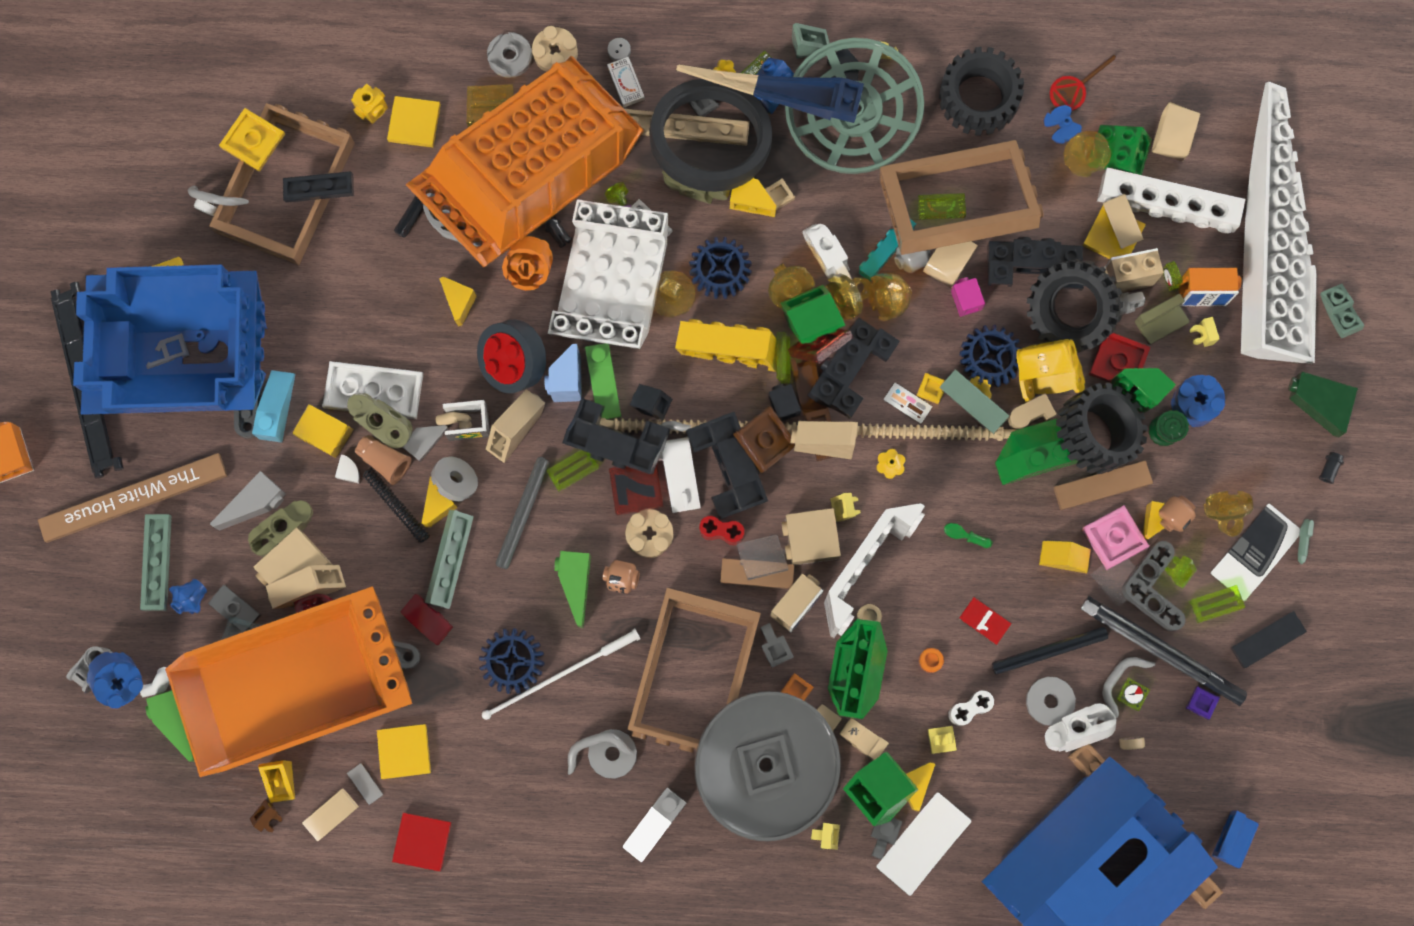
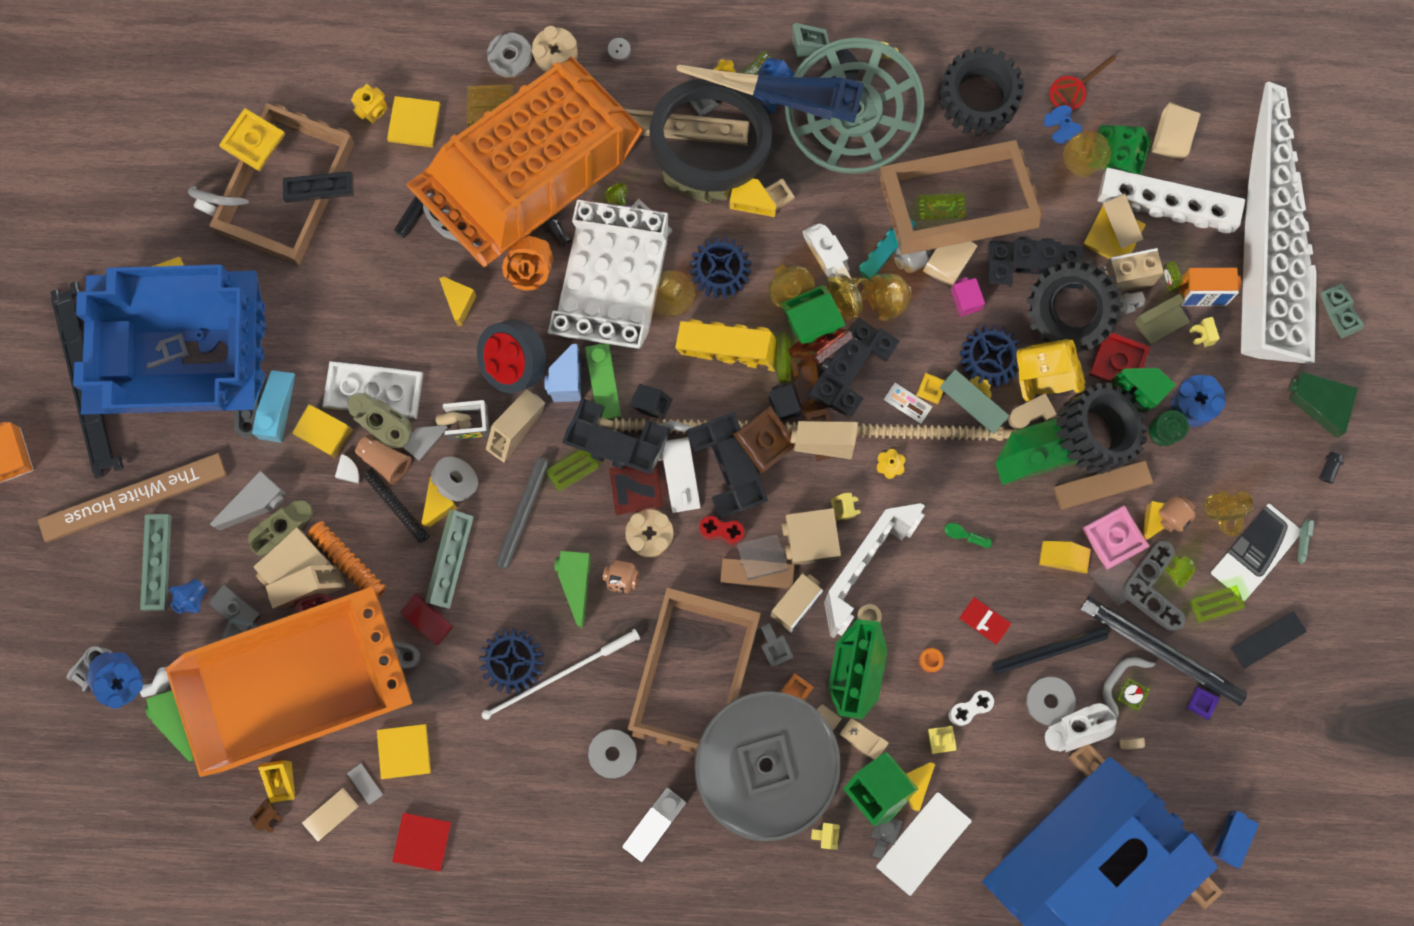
(345, 560): none -> orange piece
(593, 740): light grey animal -> none
(626, 82): white tile -> none

